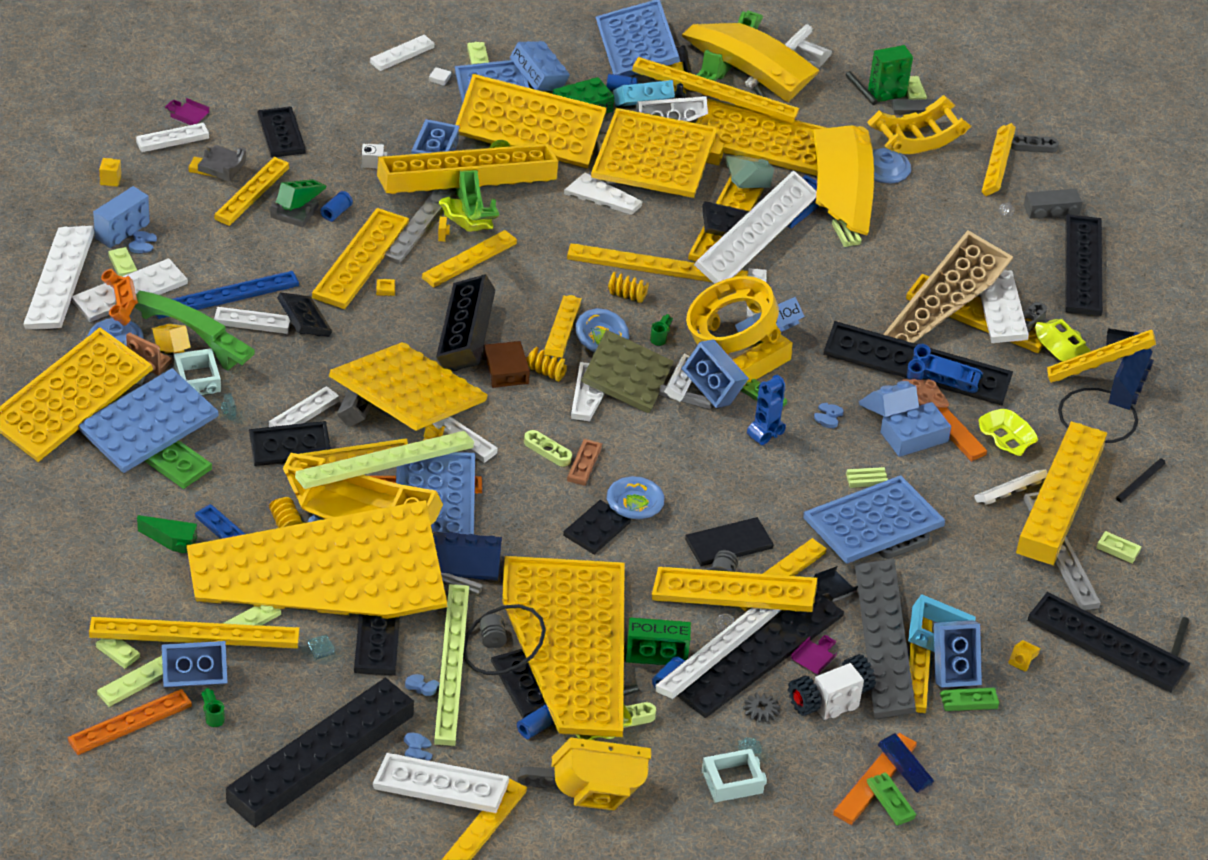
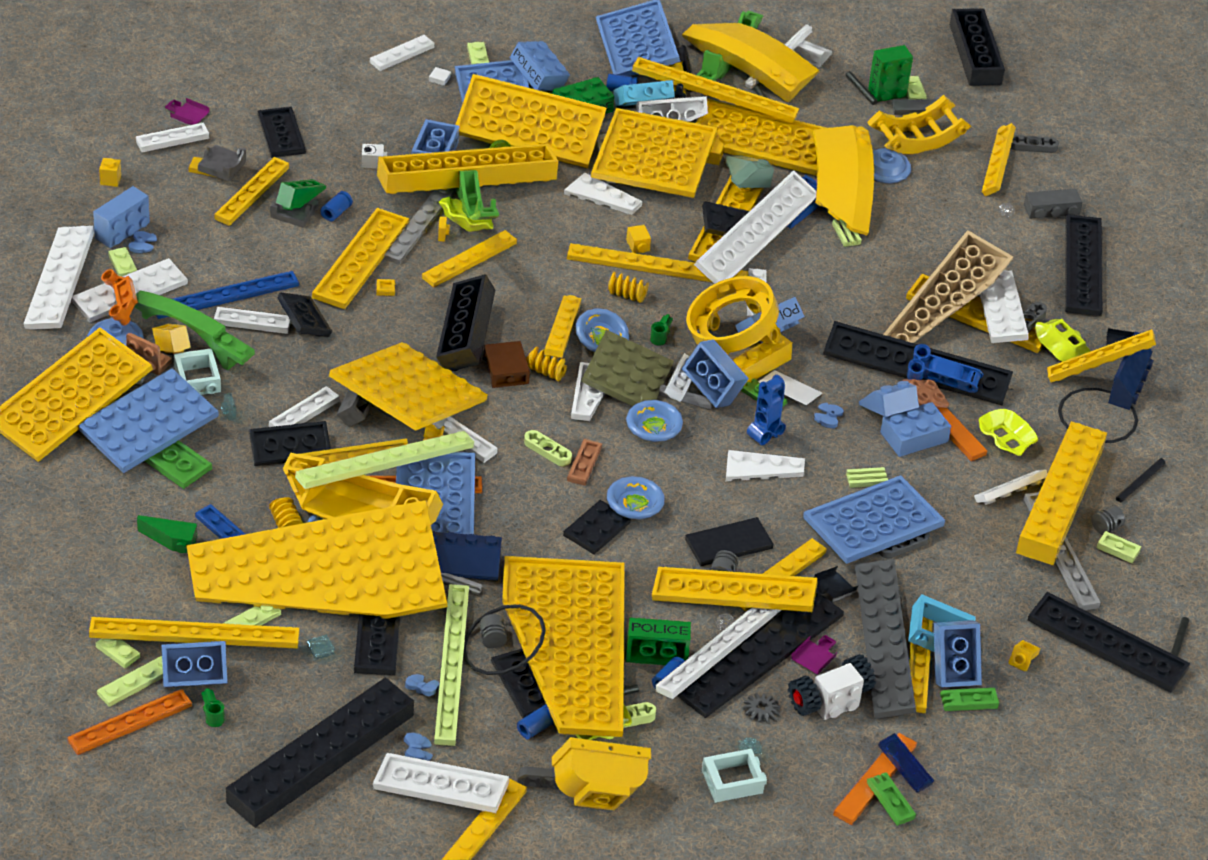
(638, 239): none -> yellow brick
(654, 420): none -> medium blue piece
(755, 465): none -> white wing
(795, 389): none -> white sticker
(977, 47): none -> black brick
(1107, 519): none -> dark grey piece

